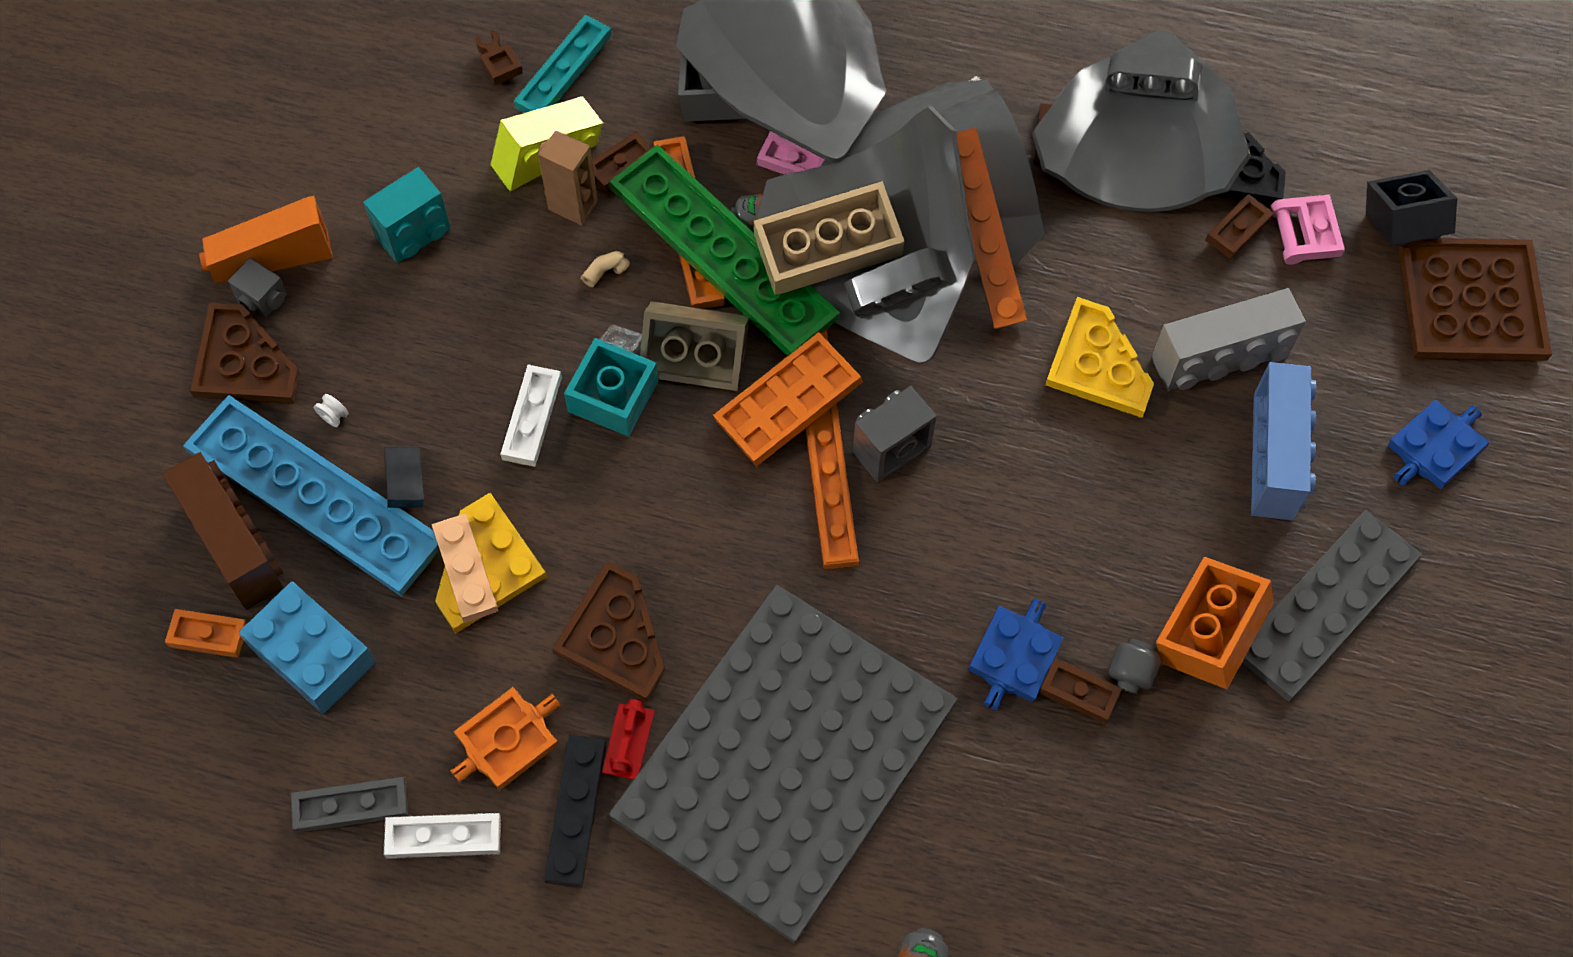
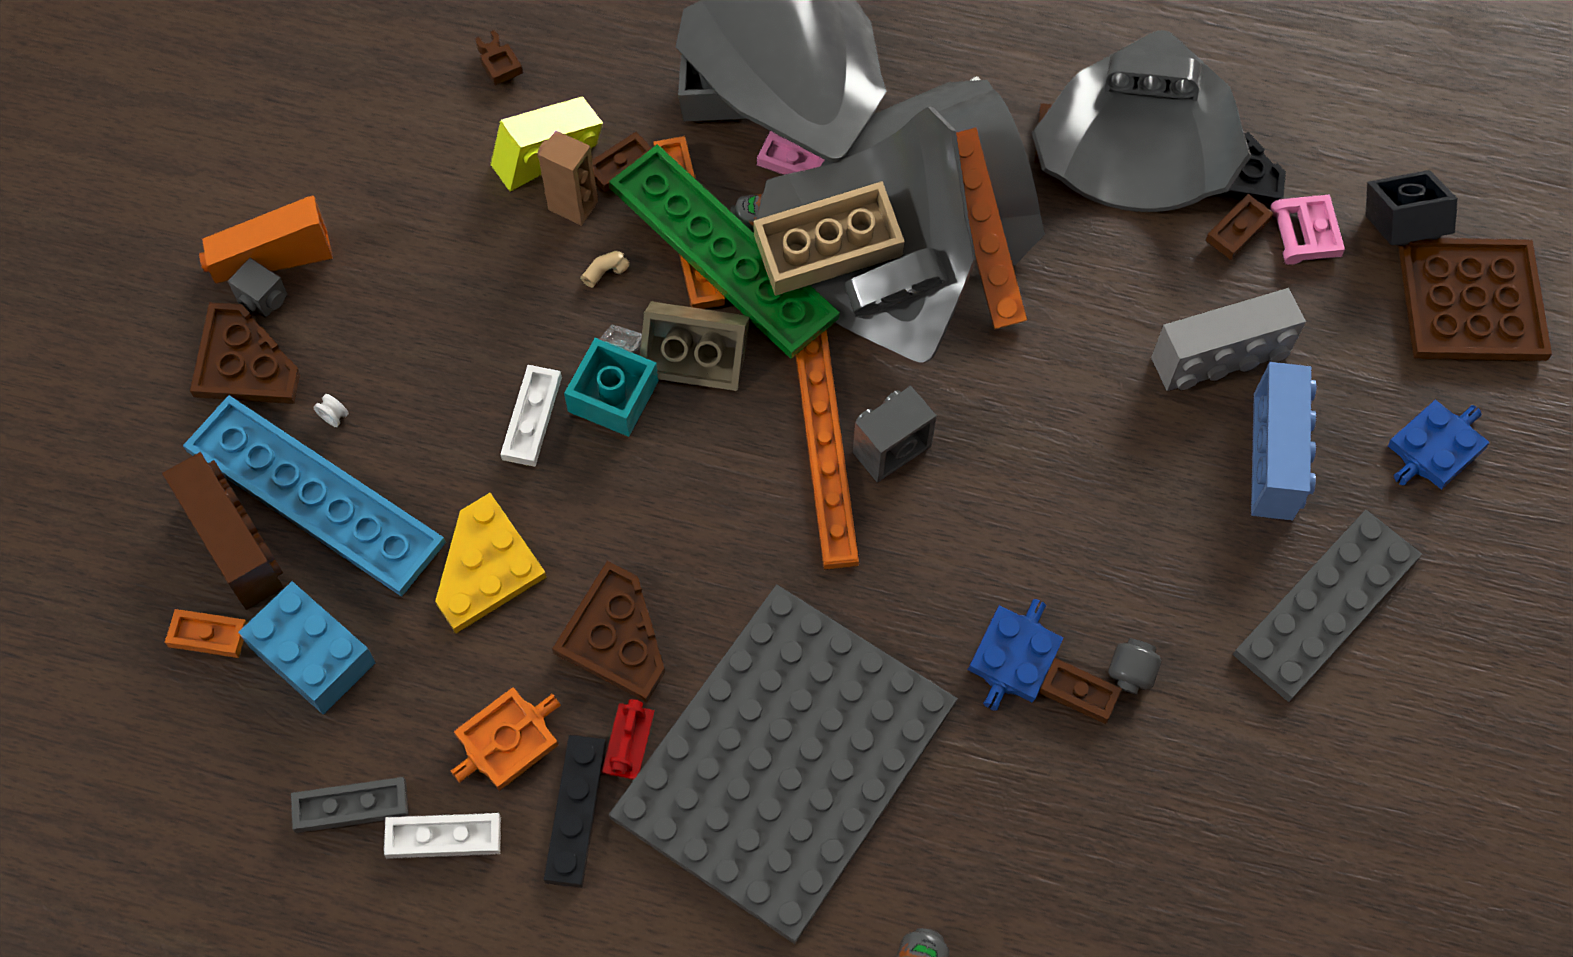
(403, 477): black tile -> none
(407, 215): teal brick -> none
(464, 568): light nougat plate -> none
(564, 65): teal plate -> none
(787, 399): orange plate -> none
(1099, 362): yellow plate -> none
(1215, 622): orange brick -> none

